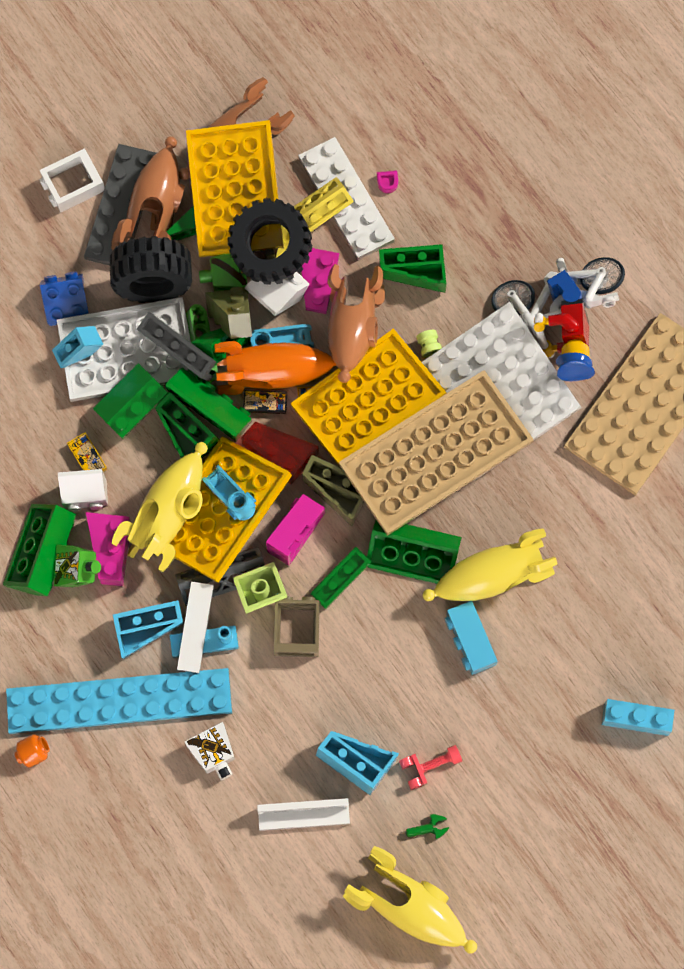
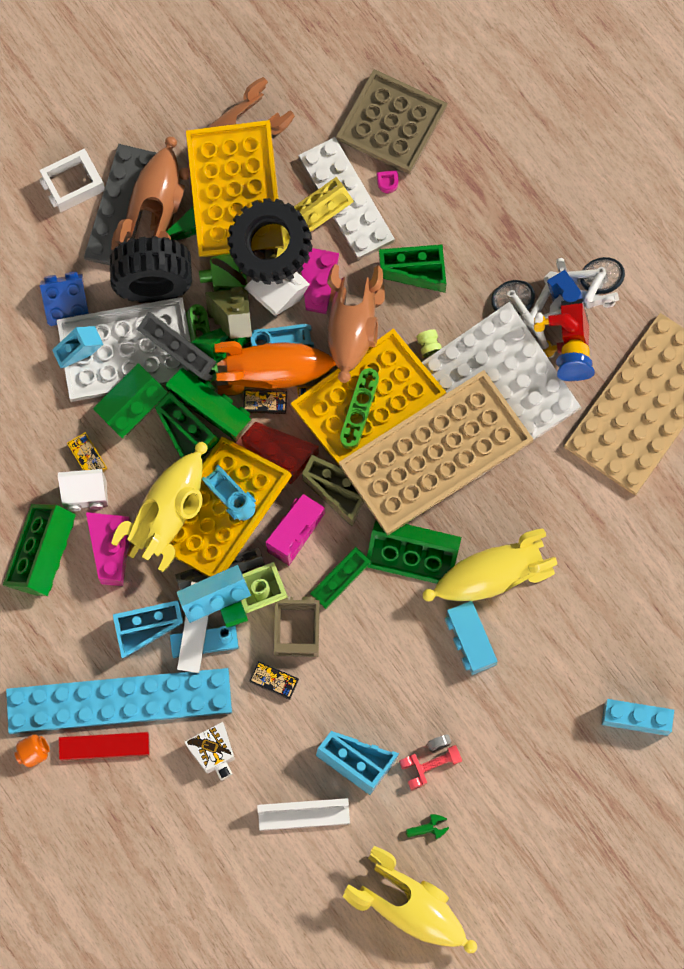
(75, 566): bright green torso -> none
(104, 746): none -> red tile
(213, 593): none -> medium azure brick
(233, 614): none -> green slope
(274, 680): none -> tile
(357, 408): none -> bright green beam
(392, 121): none -> dark tan plate
(439, 742): none -> light grey tile

